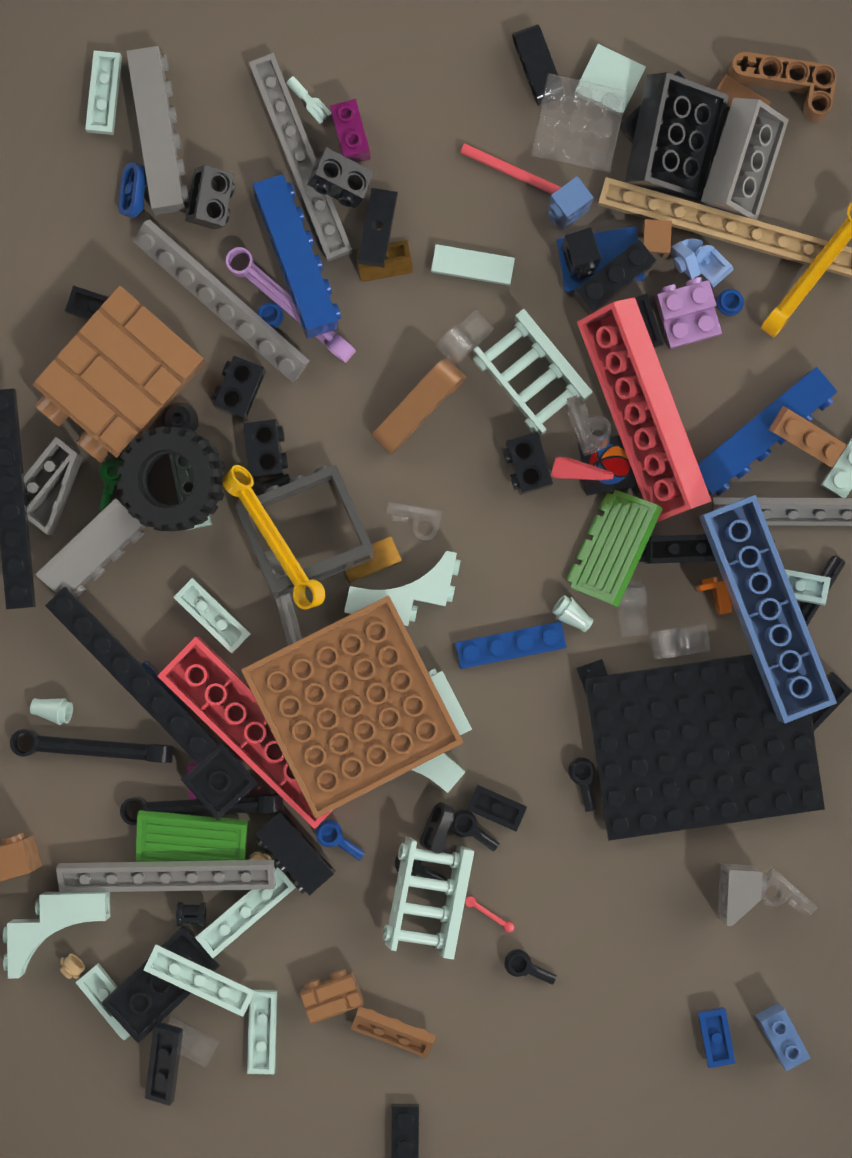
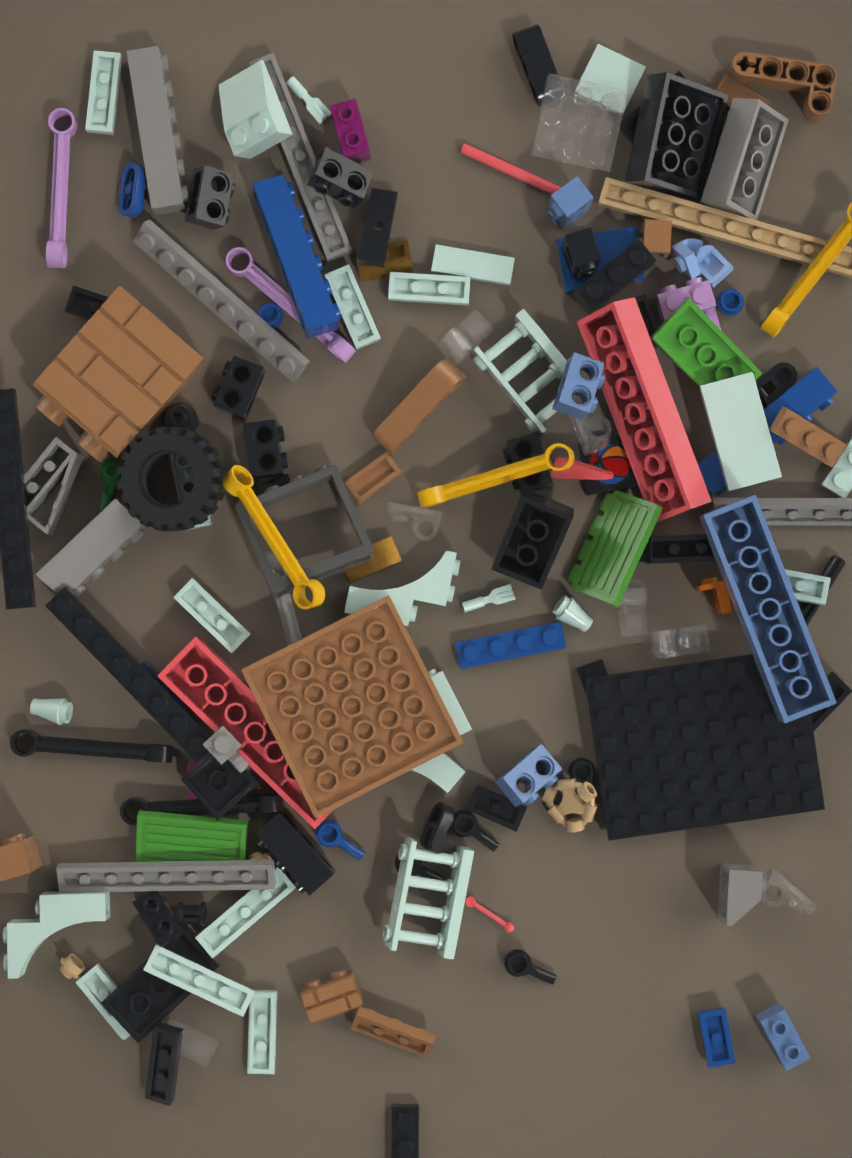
(56, 246): none -> lavender piece
(158, 918): none -> black hinge
(224, 746): none -> light grey plate
(252, 112): none -> light aqua slope
(352, 307): none -> light aqua plate
(372, 477): none -> medium nougat tile
(429, 288): none -> light aqua plate
(443, 493): none -> yellow piece
(497, 596): none -> light aqua piece
(526, 772): none -> medium blue brick
(532, 538): none -> black brick
(571, 803): none -> tan piece
(574, 384): none -> medium blue brick
(700, 347): none -> bright green plate
(740, 431): none -> light aqua tile
(781, 378): none -> black plate

